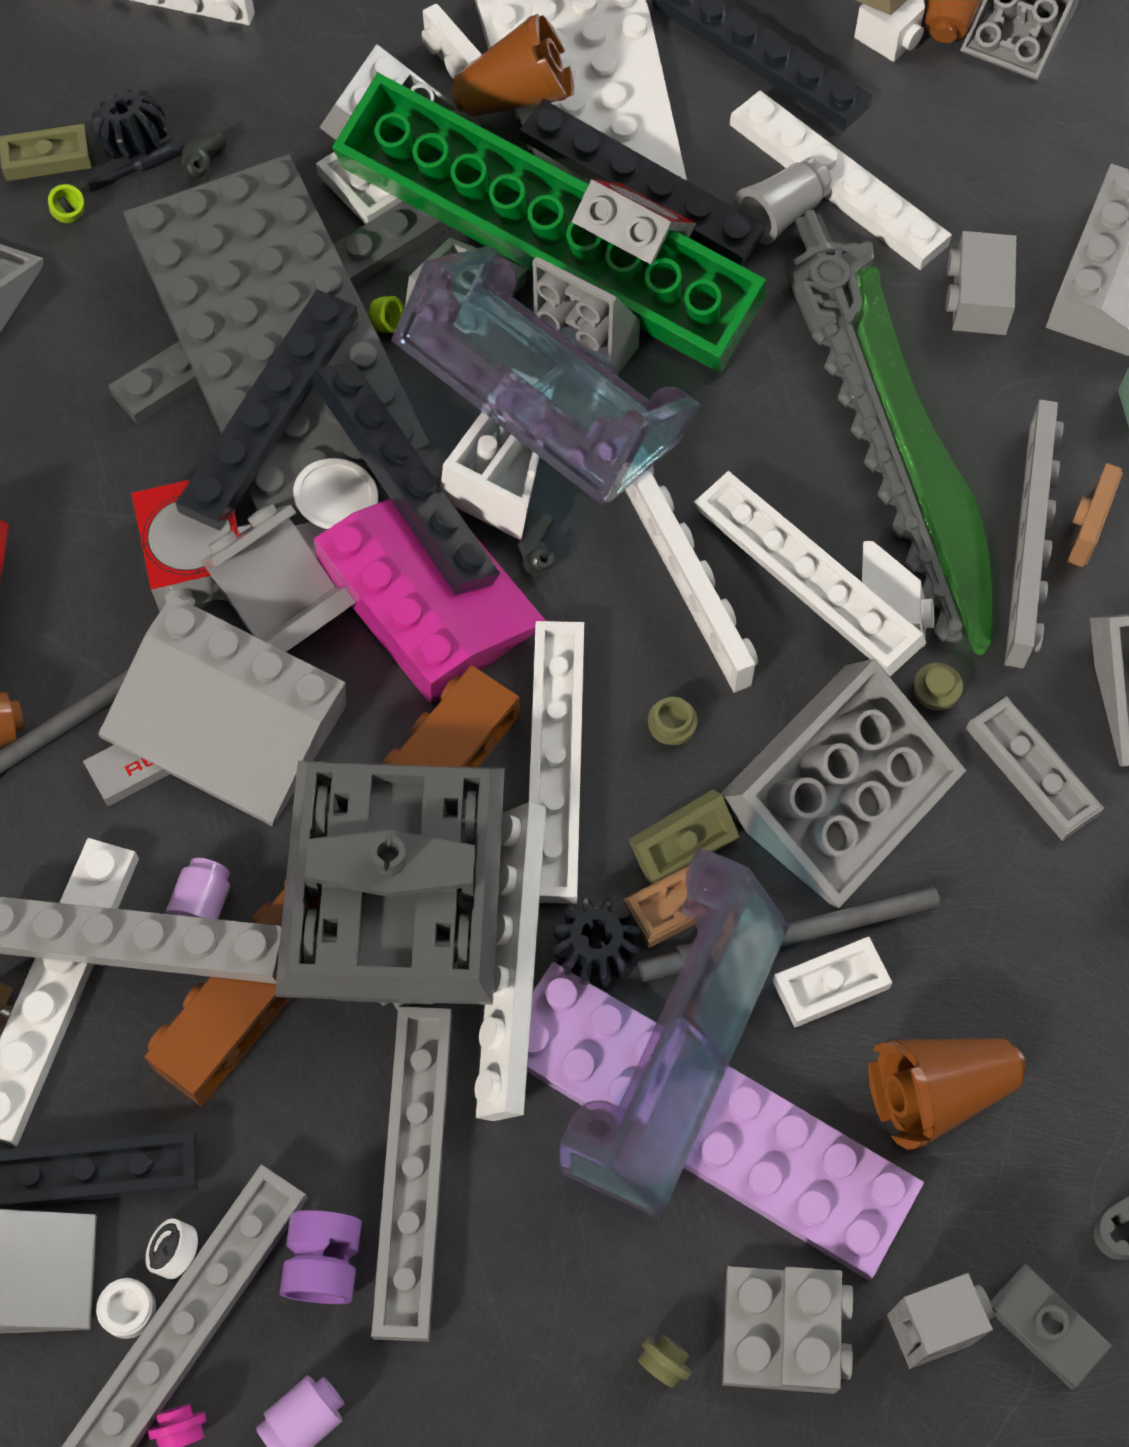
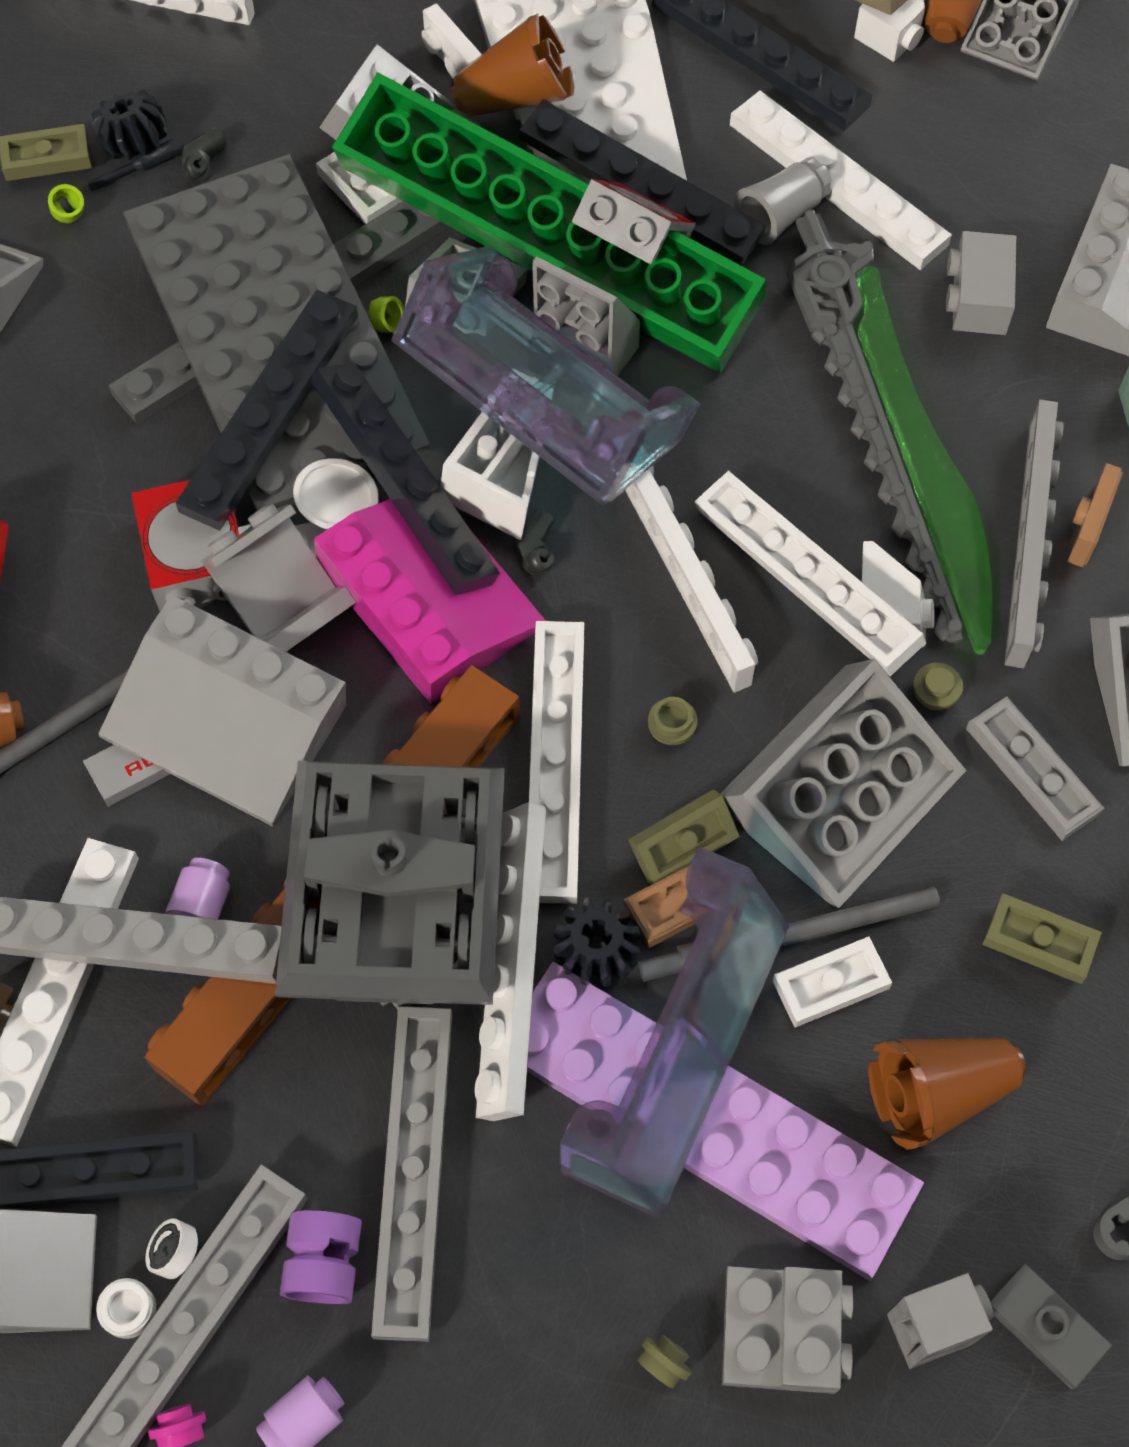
(1042, 938): none -> olive plate

